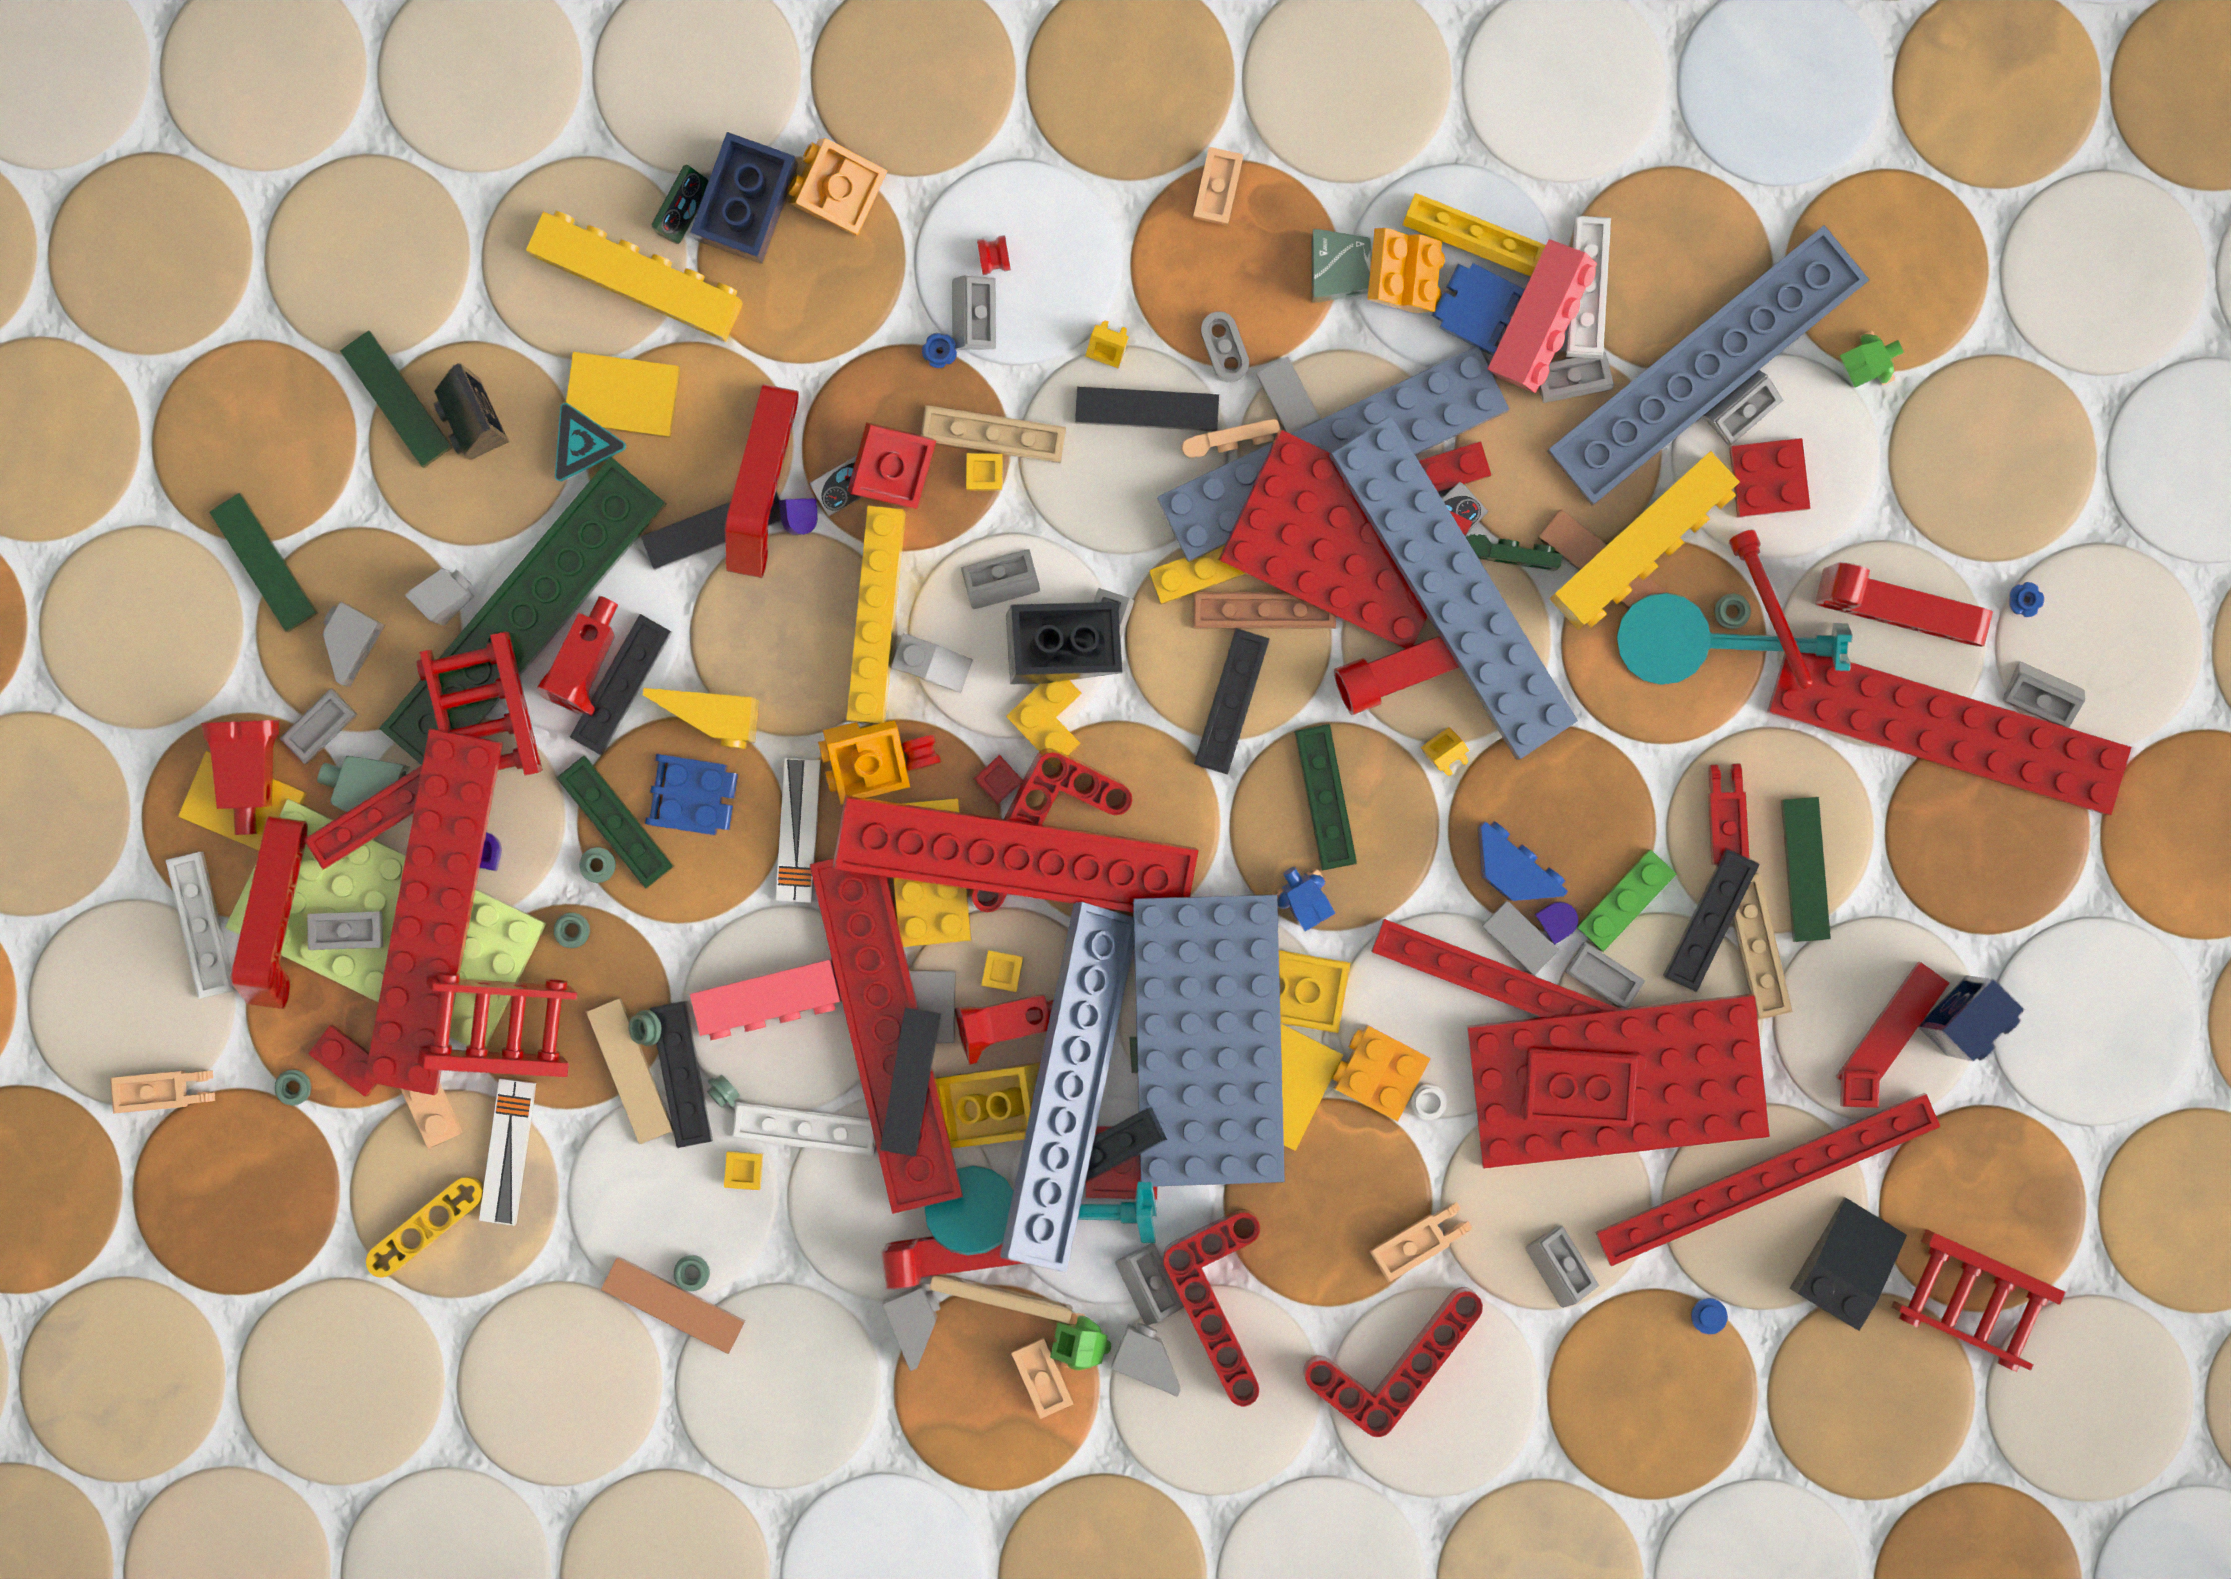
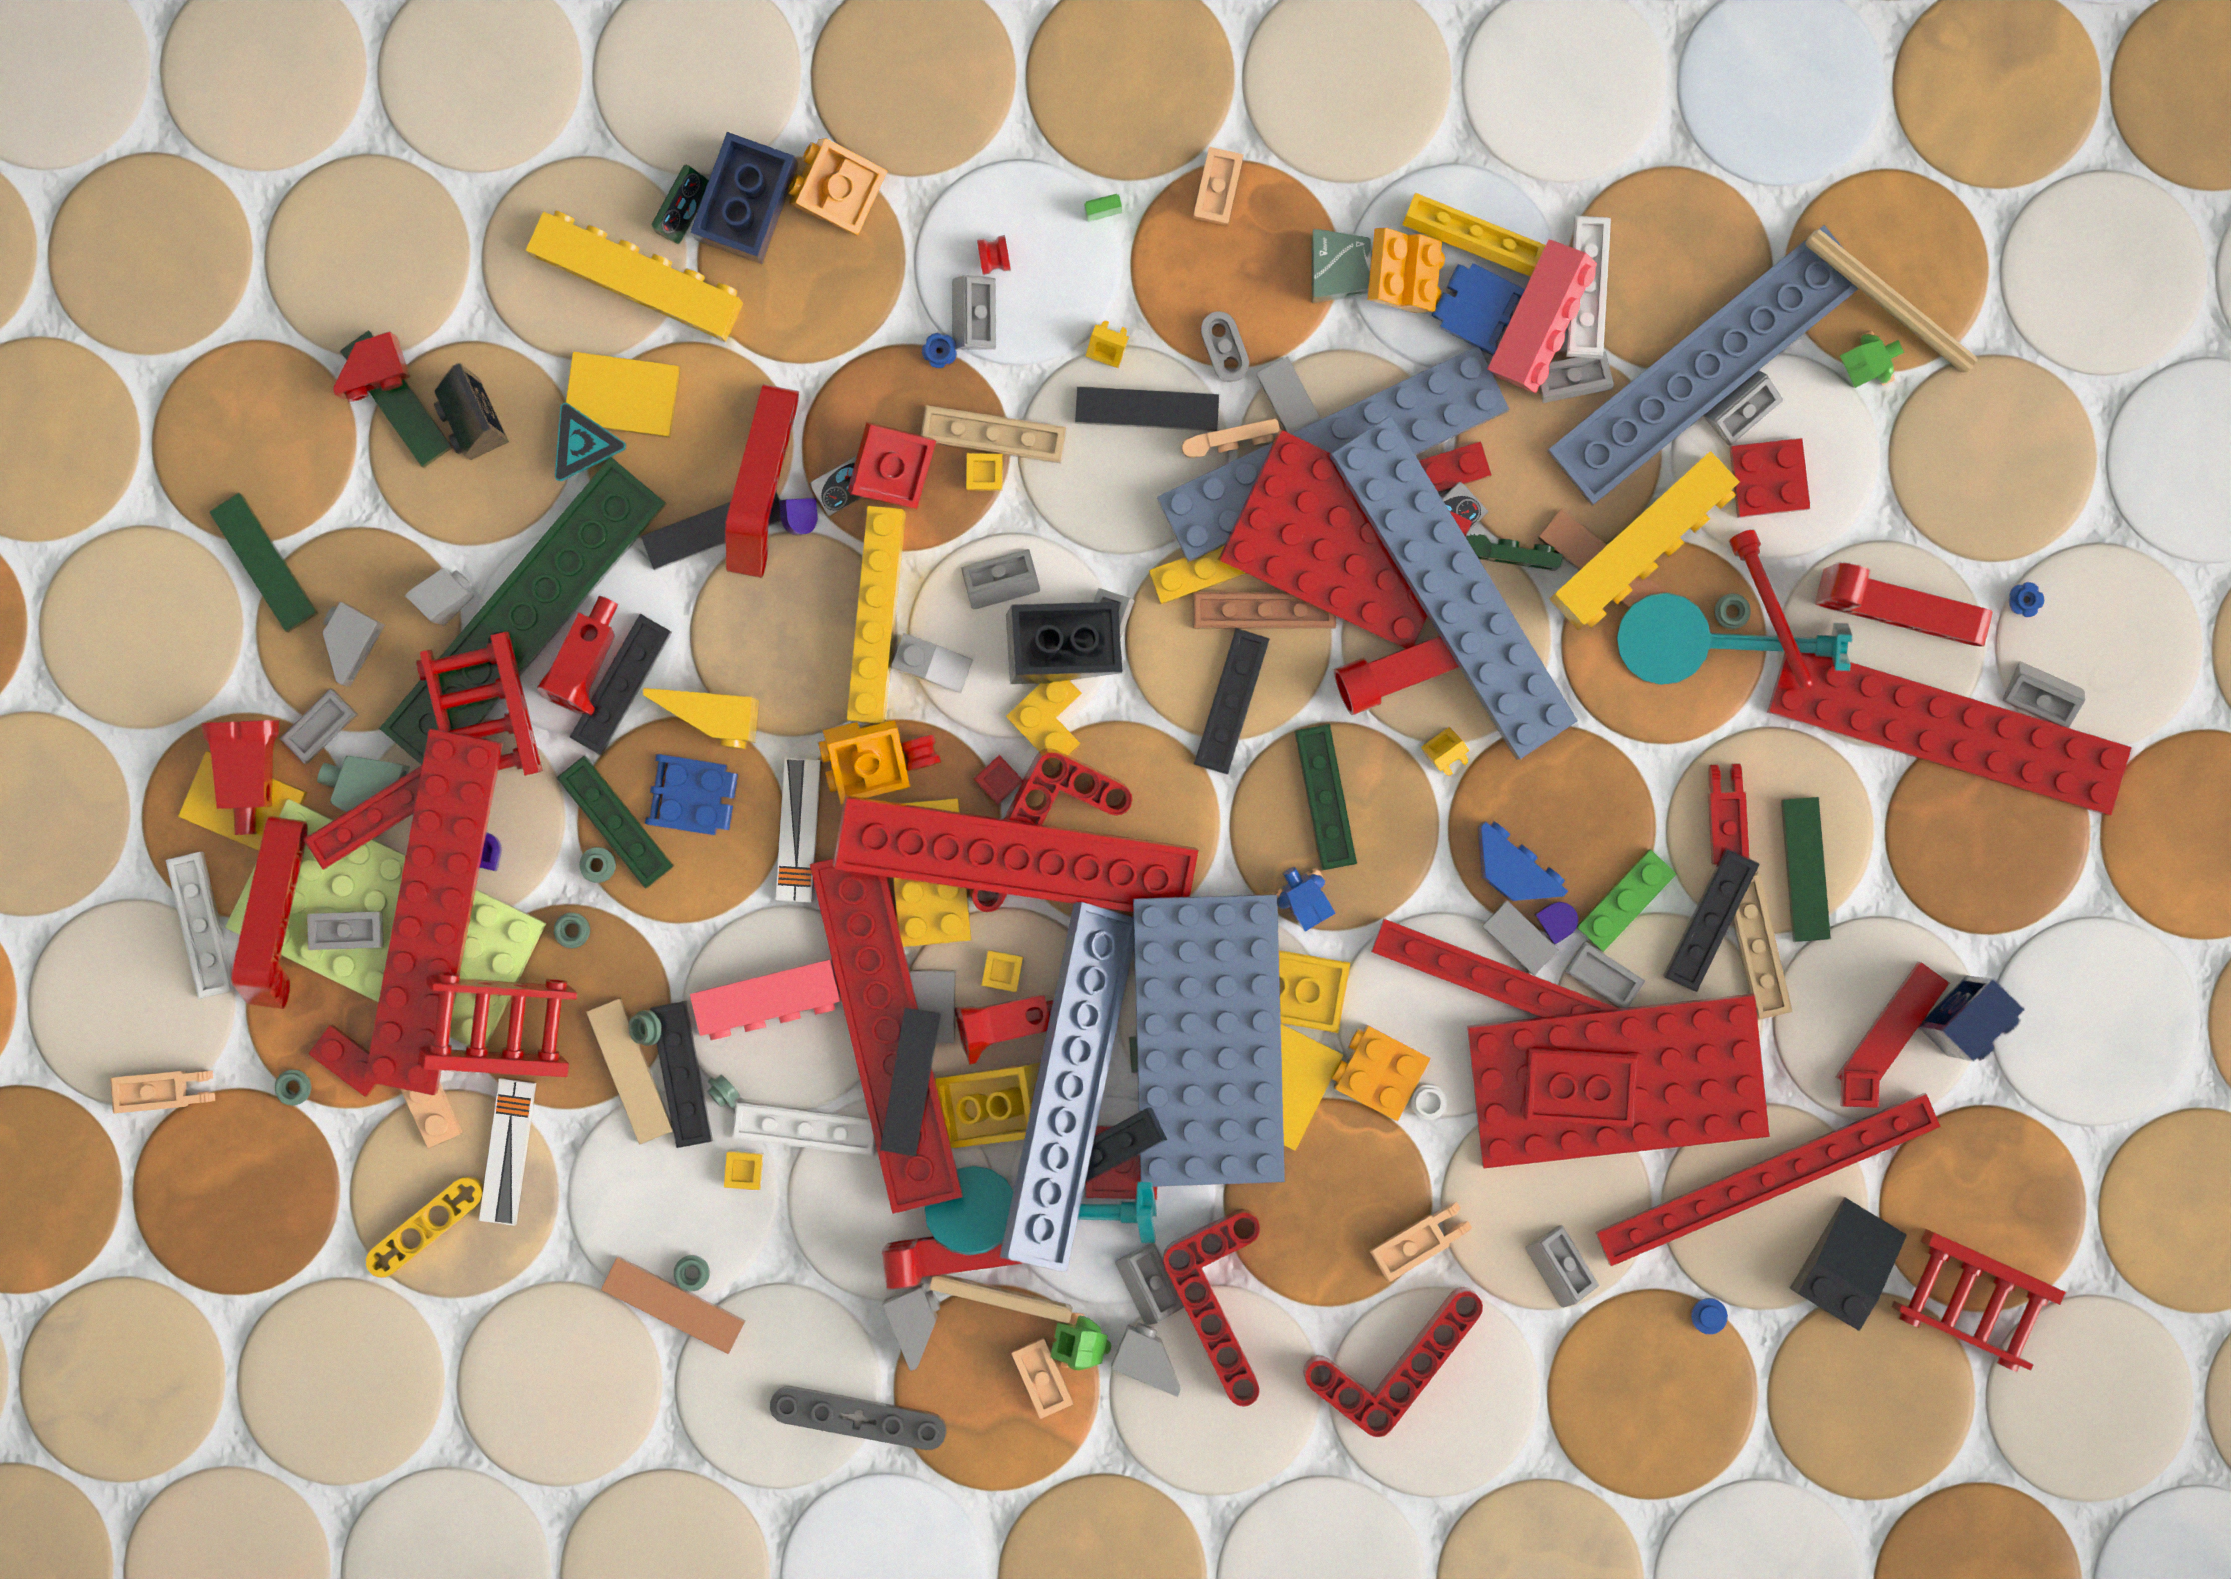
(372, 365): none -> red slope
(893, 1426): none -> dark grey piece
(1103, 207): none -> bright green tile
(1891, 301): none -> tan axle

